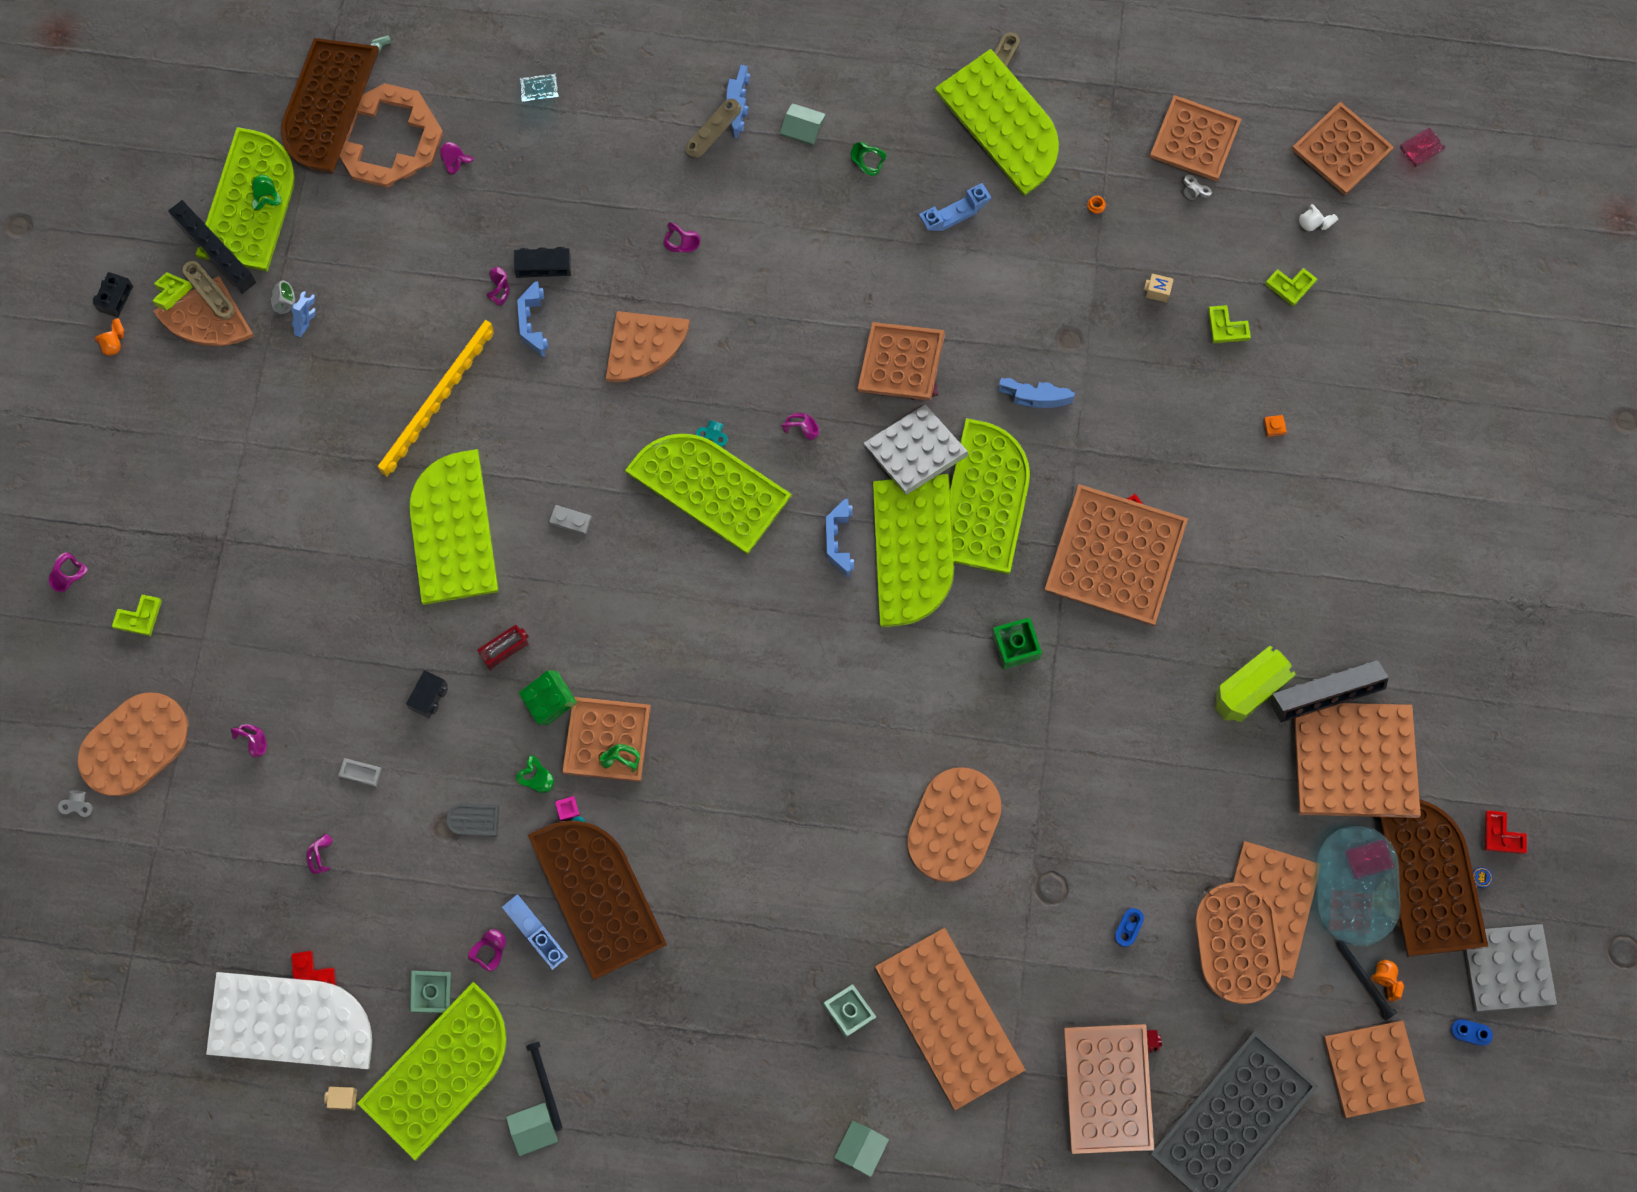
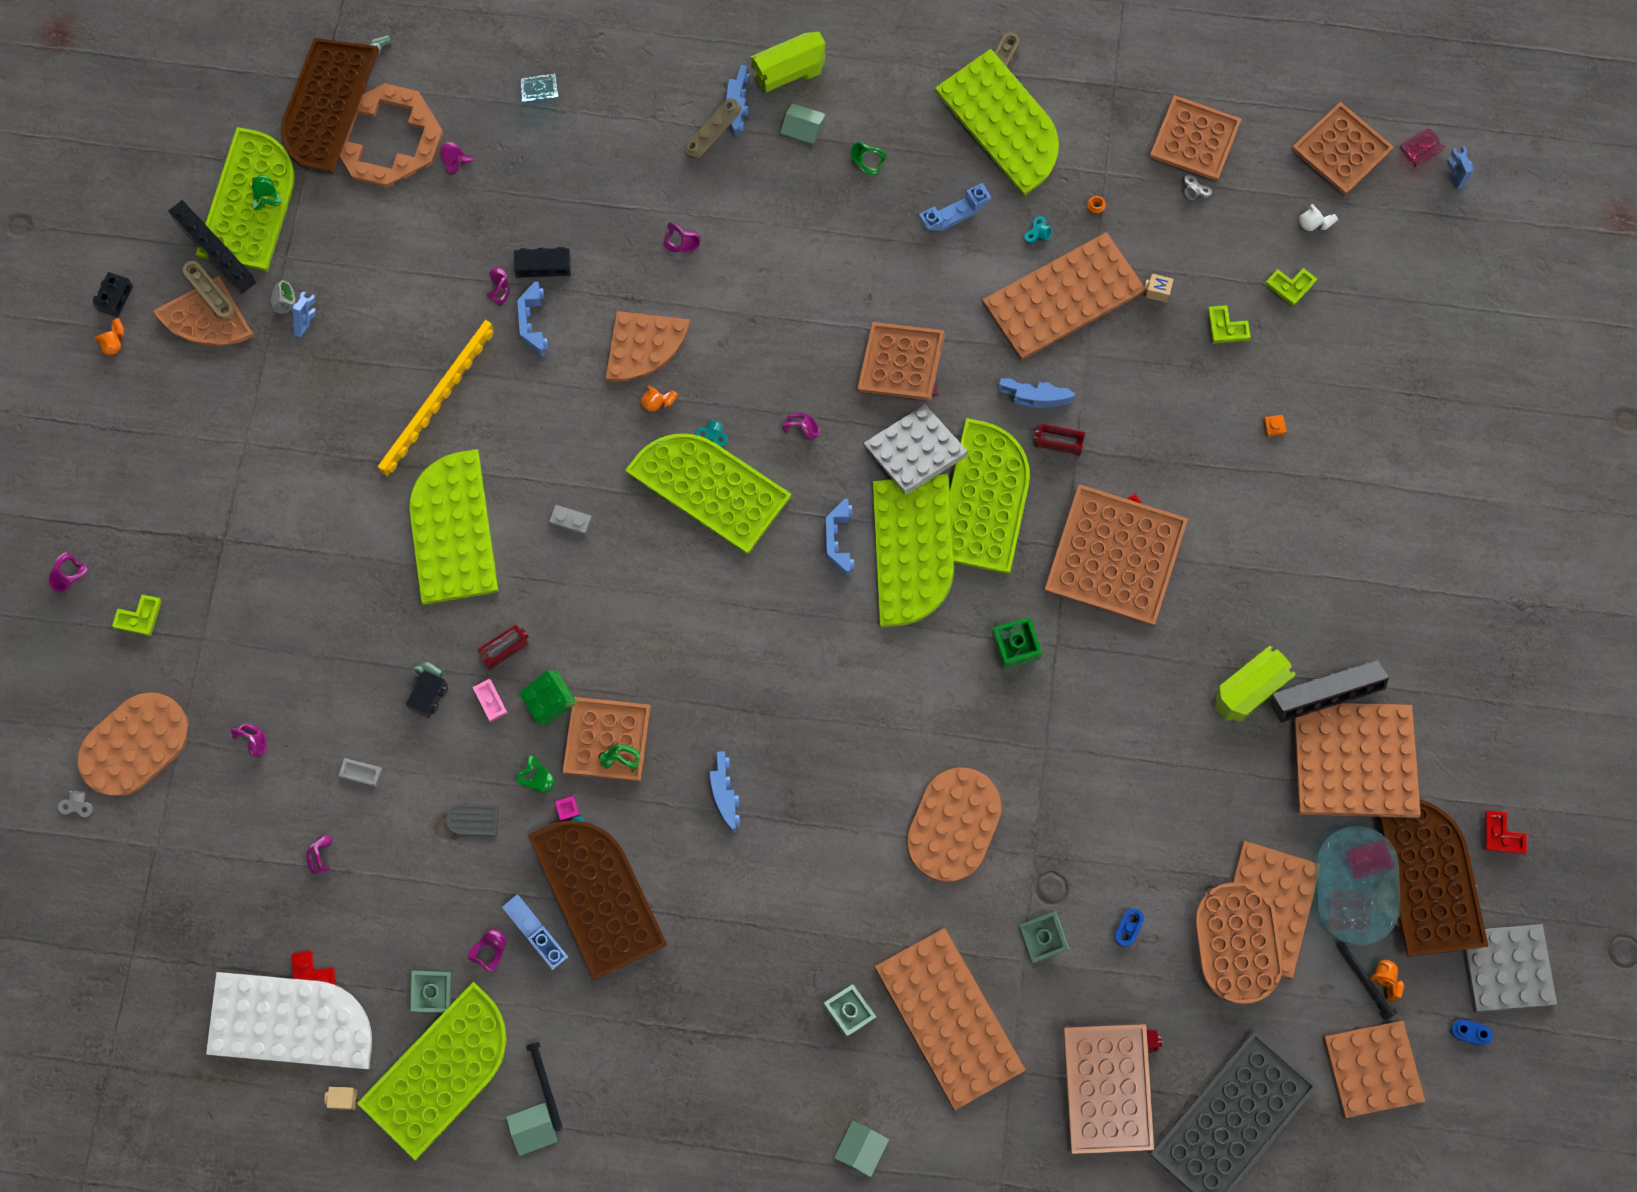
(172, 290): lime plate -> none
(418, 669): none -> sand green arm
(490, 700): none -> bright pink plate
(653, 399): none -> orange piece
(725, 799): none -> medium blue slope
(790, 60): none -> lime brick
(1038, 231): none -> teal piece
(1044, 937): none -> sand green slope
(1059, 439): none -> dark red window
(1063, 296): none -> nougat plate
(1461, 168): none -> medium blue plate
(1482, 877): tile -> none

